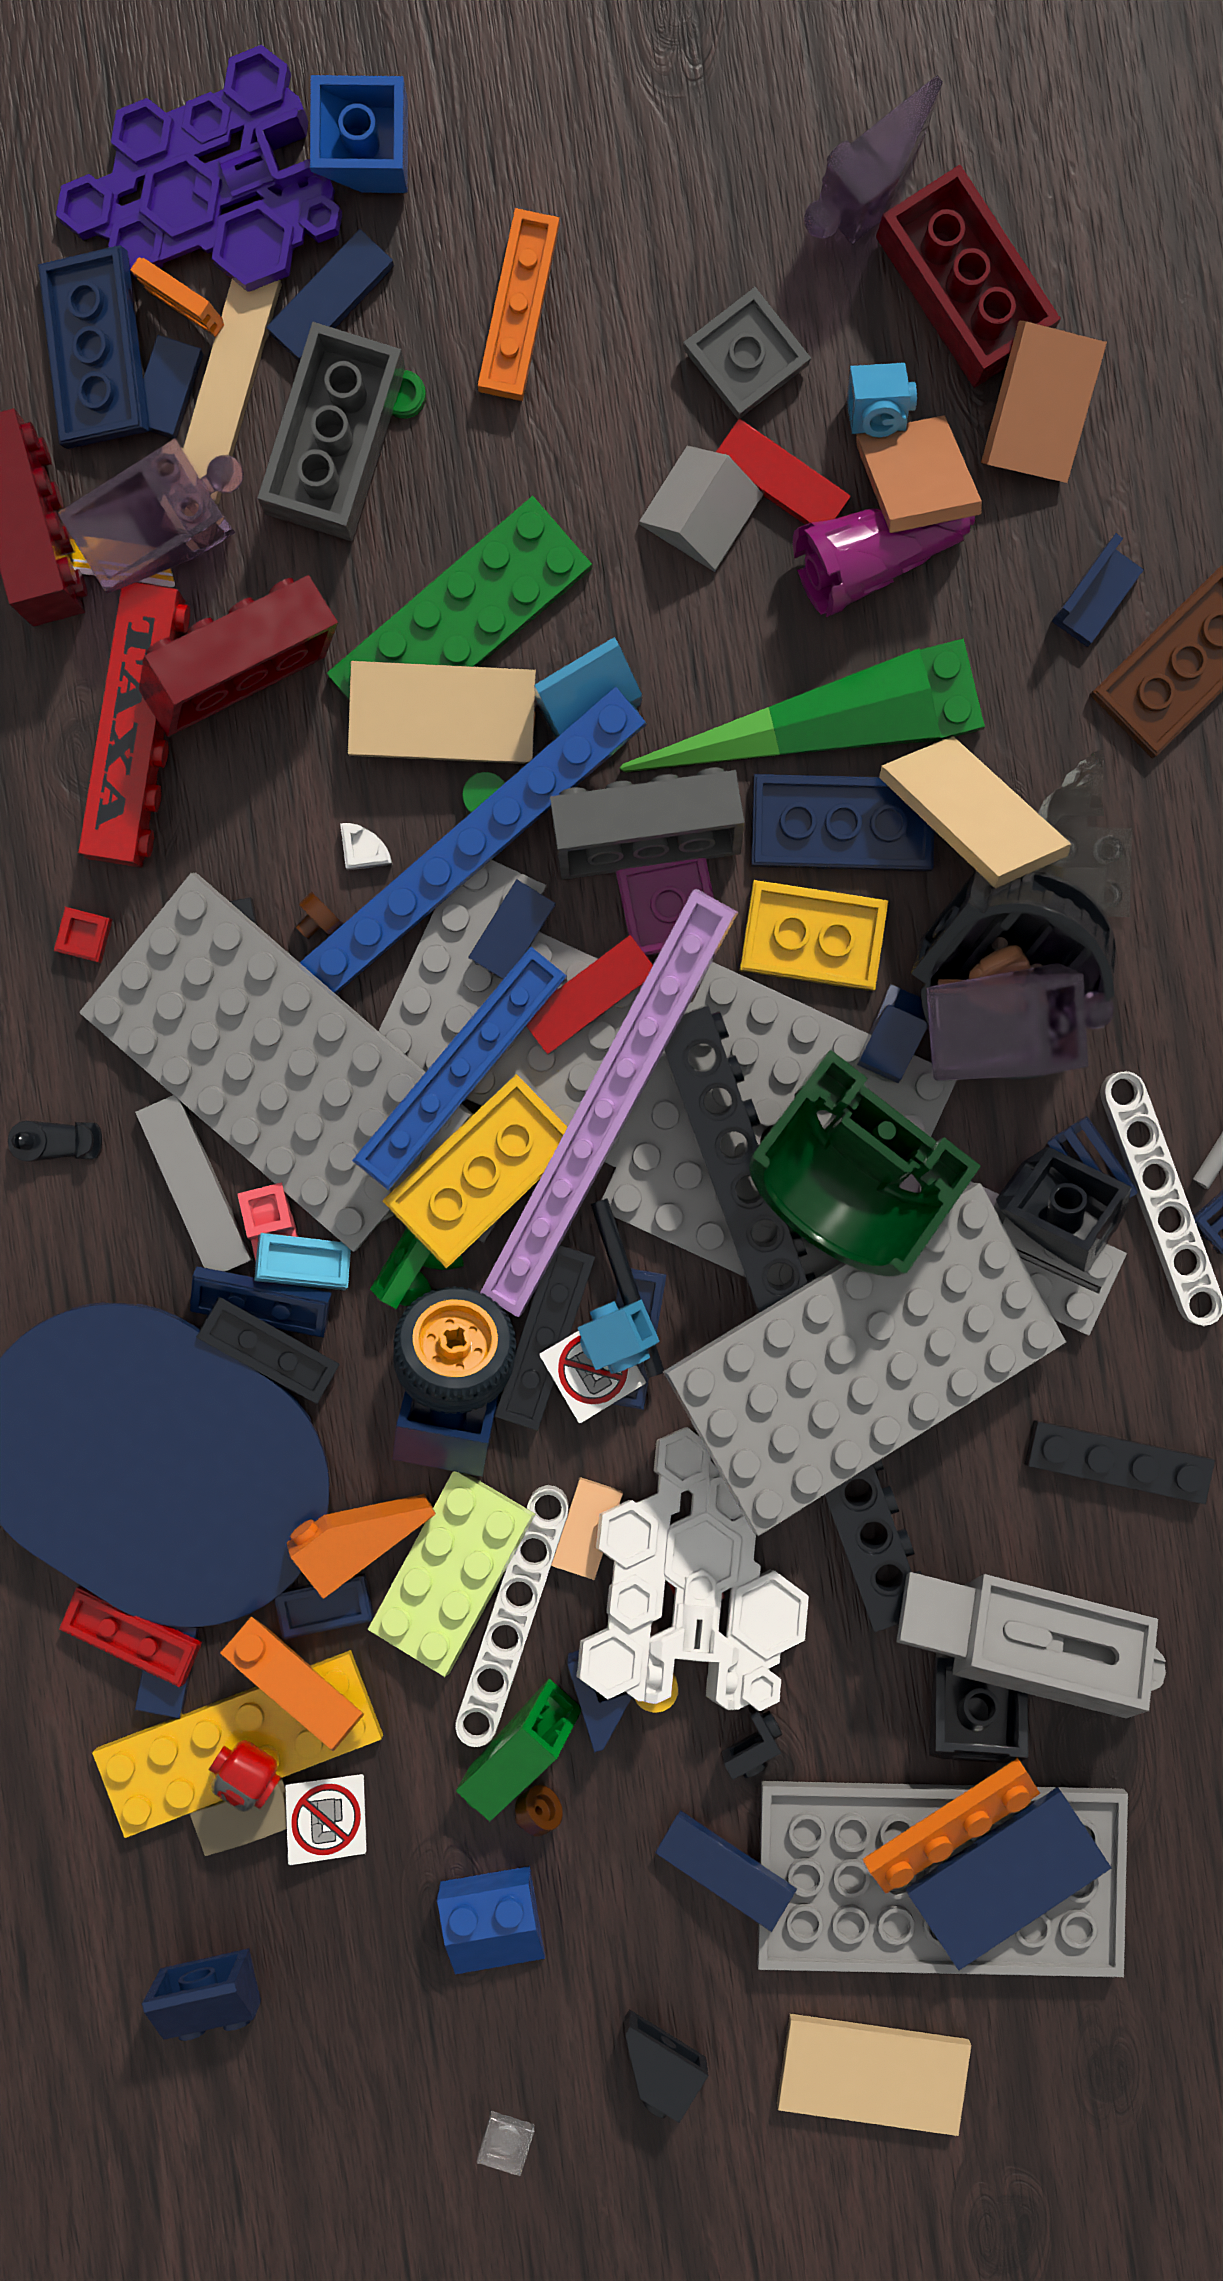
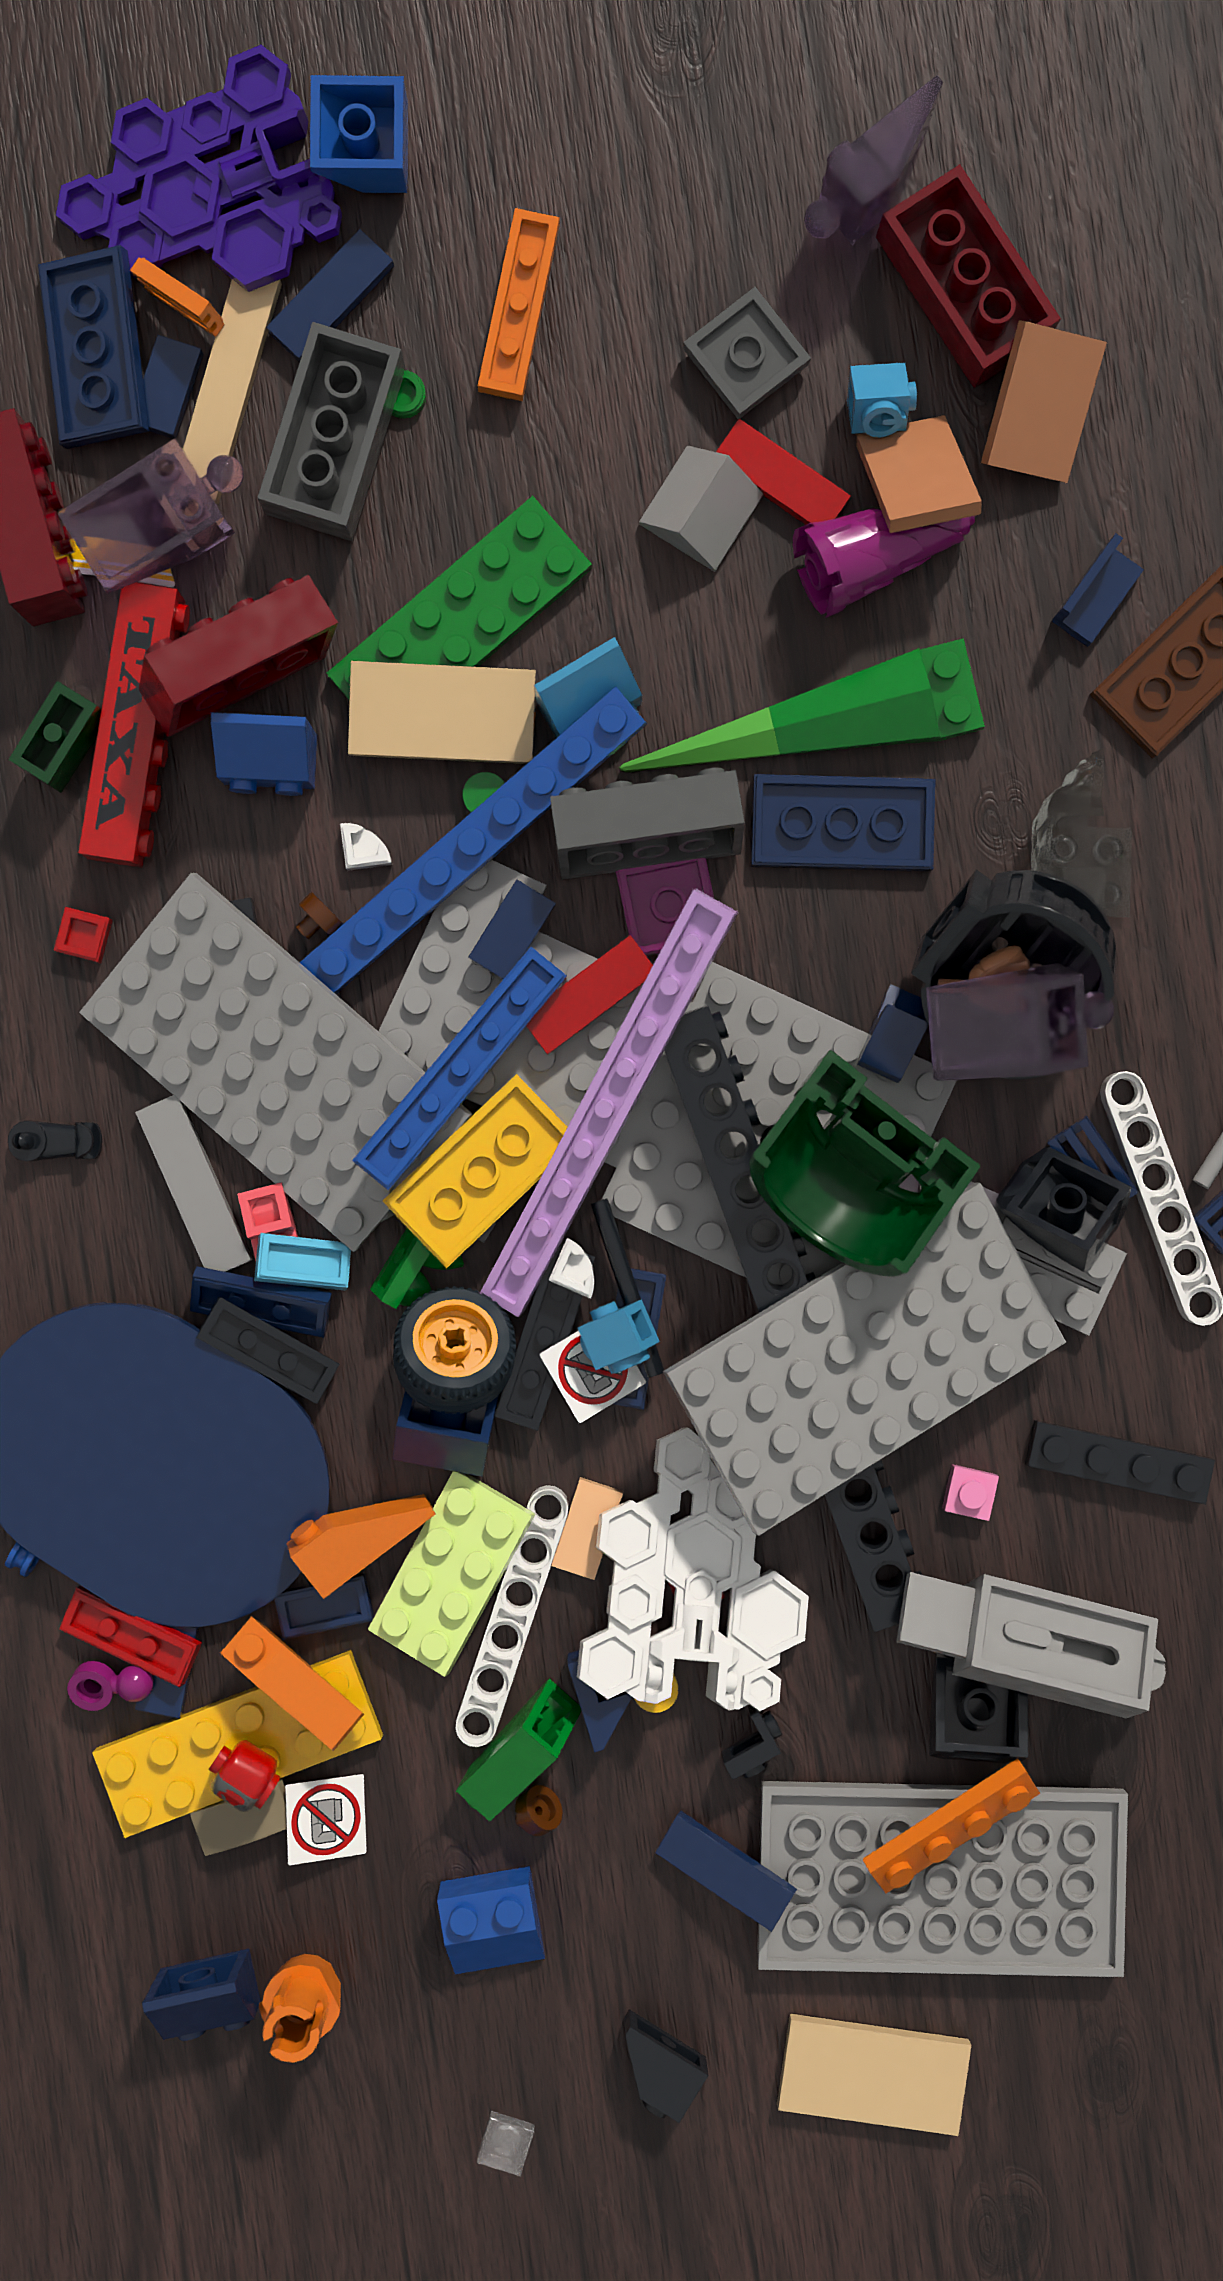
(22, 1559): none -> blue bush
(58, 737): none -> dark green brick
(131, 1684): none -> magenta plate
(264, 752): none -> blue slope
(300, 2006): none -> orange piece
(574, 1270): none -> white tile
(813, 935): yellow tile -> none
(970, 1492): none -> bright pink plate
(975, 811): tan tile -> none
(1008, 1878): dark blue tile -> none

